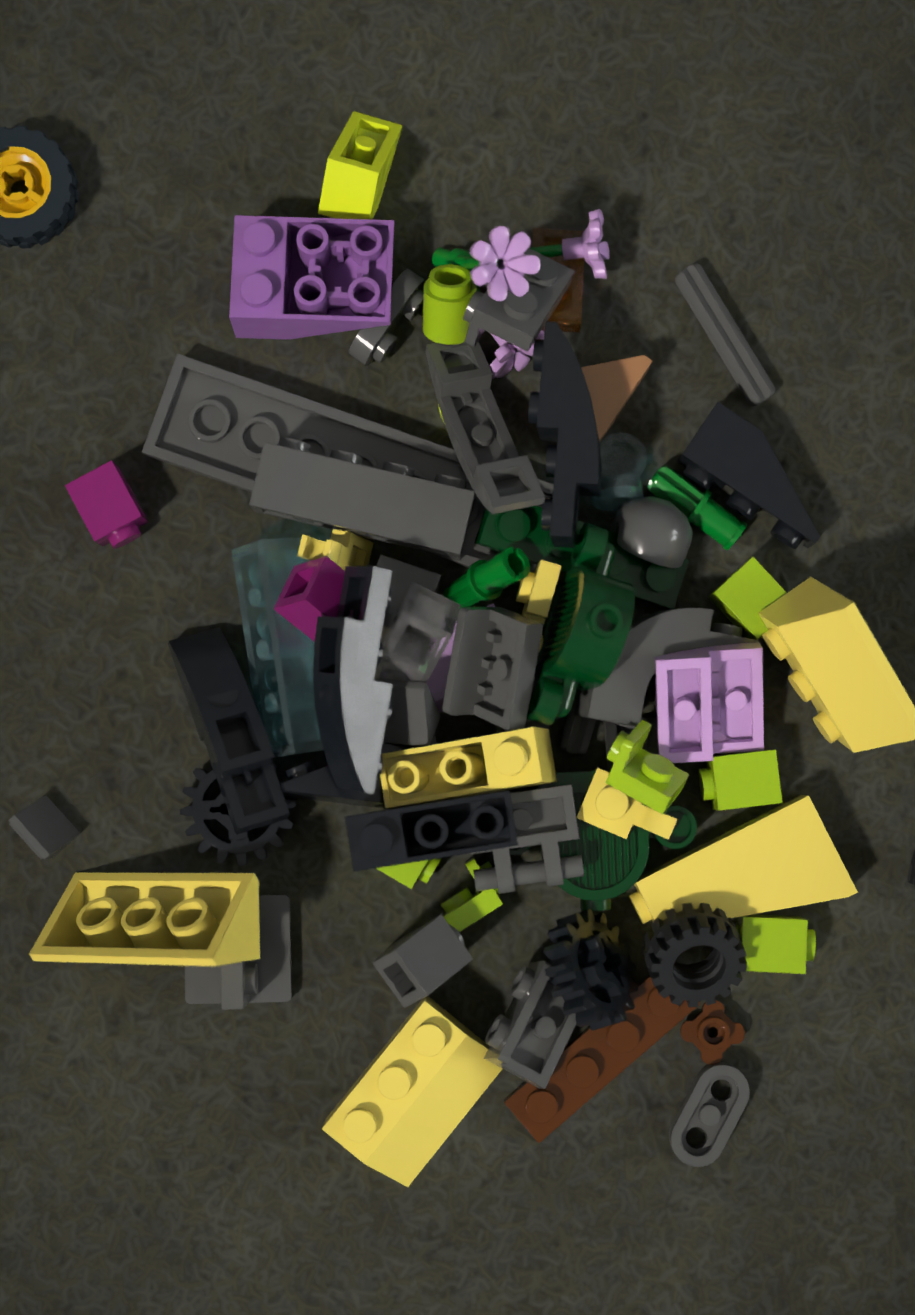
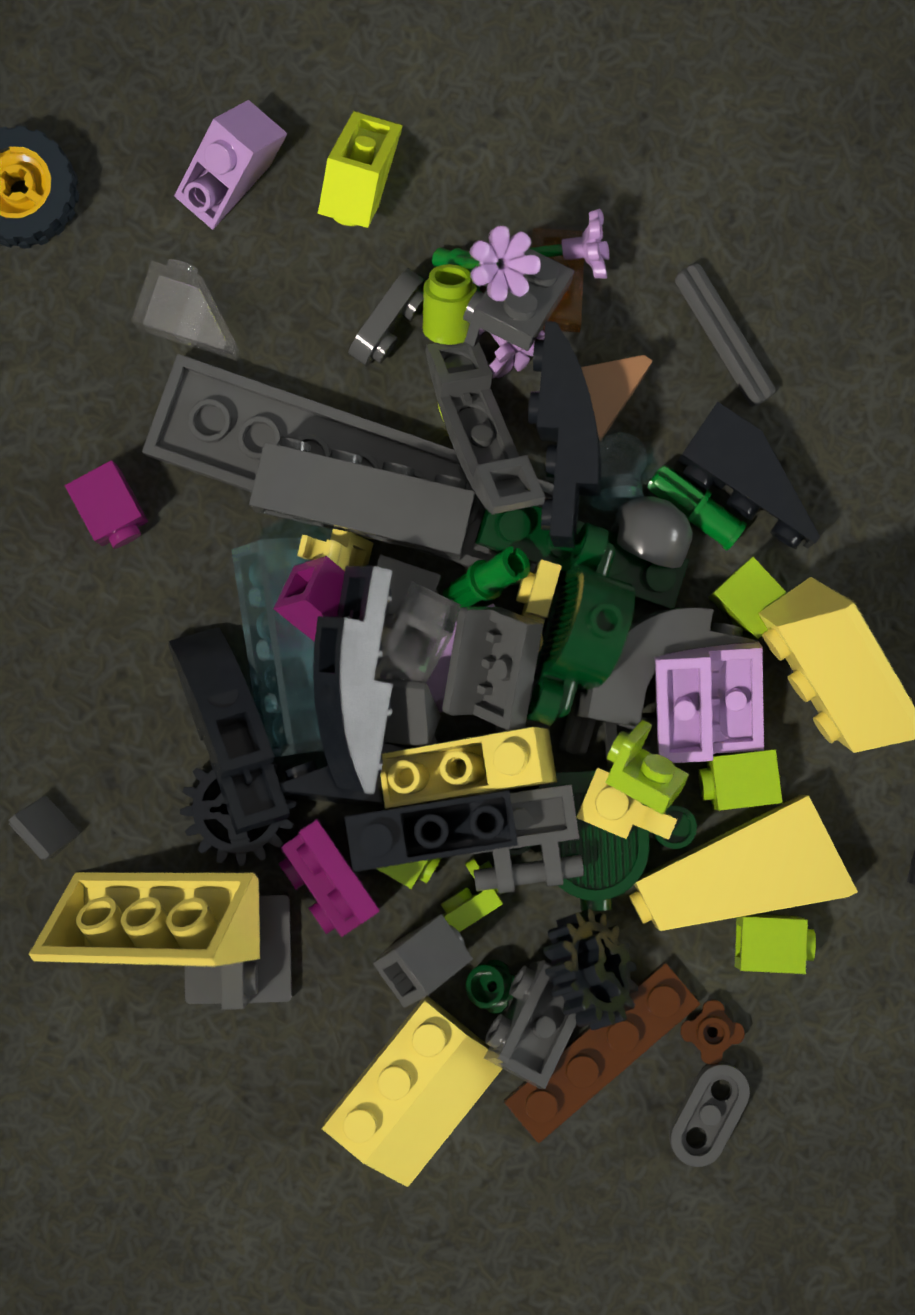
(182, 310): none -> clear slope
(229, 161): none -> lavender slope
(309, 276): medium lavender slope -> none
(337, 891): none -> magenta plate
(479, 986): none -> dark green plate
(700, 979): black tyre -> none

